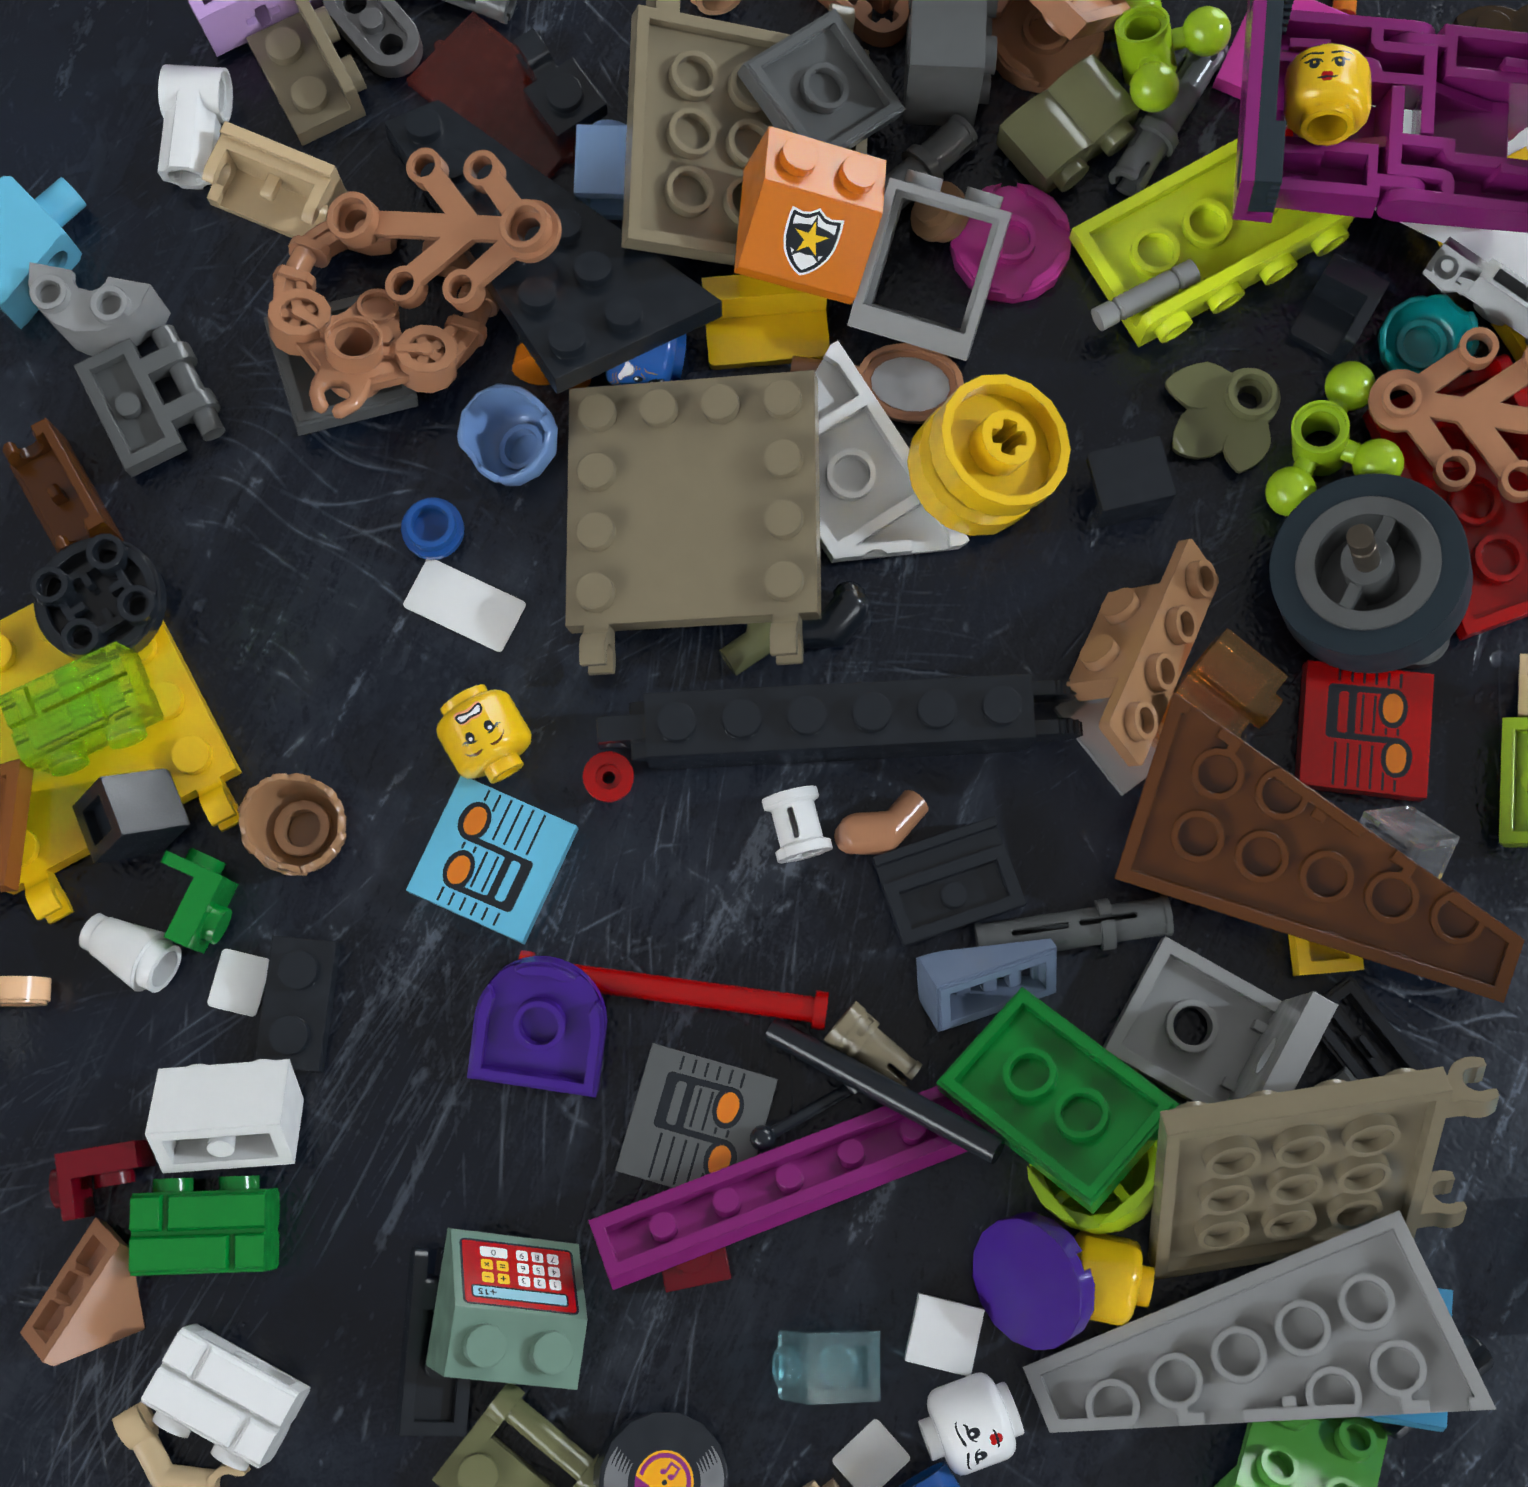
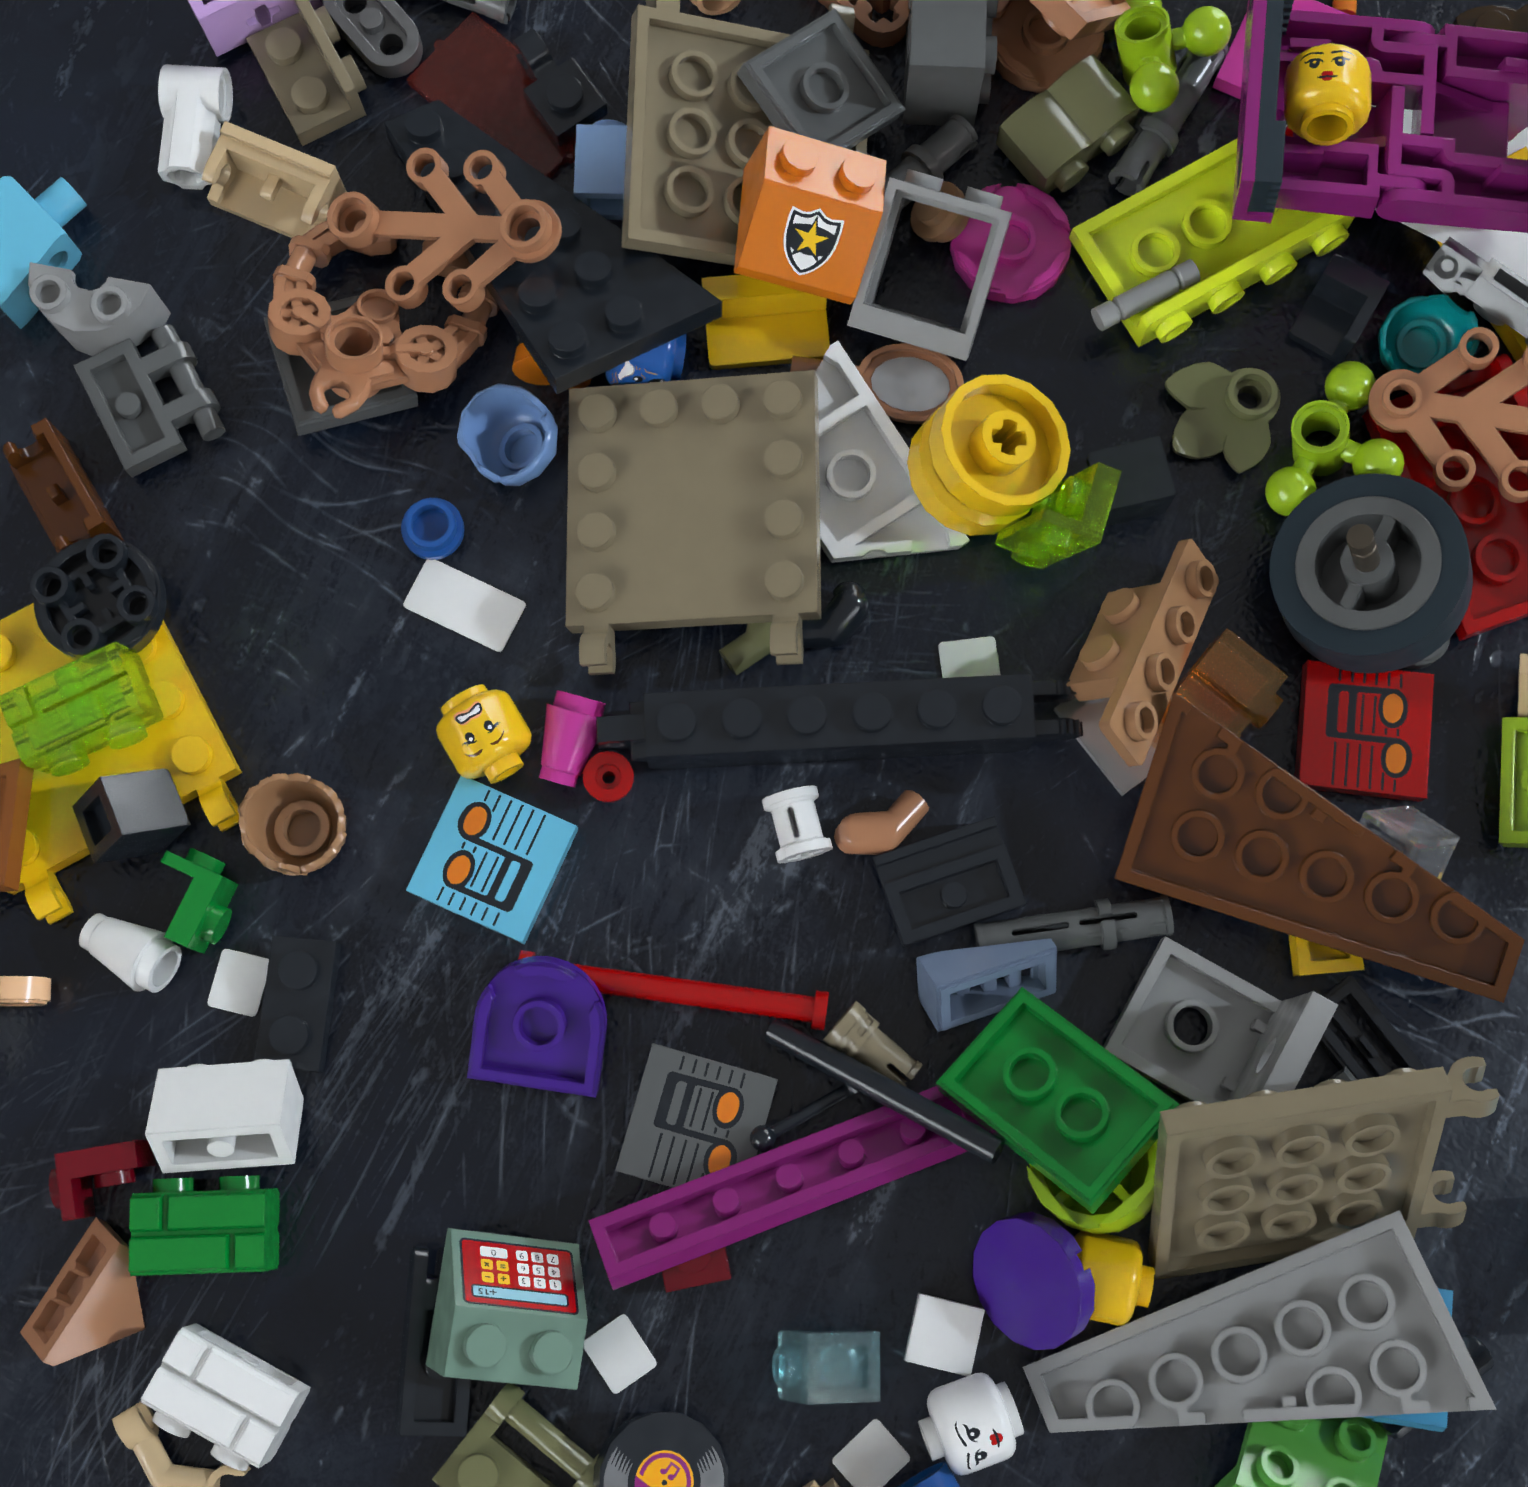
(569, 737): none -> dark pink cone
(619, 1353): none -> white sticker
(969, 657): none -> white sticker
(1065, 521): none -> clear neon green bracket

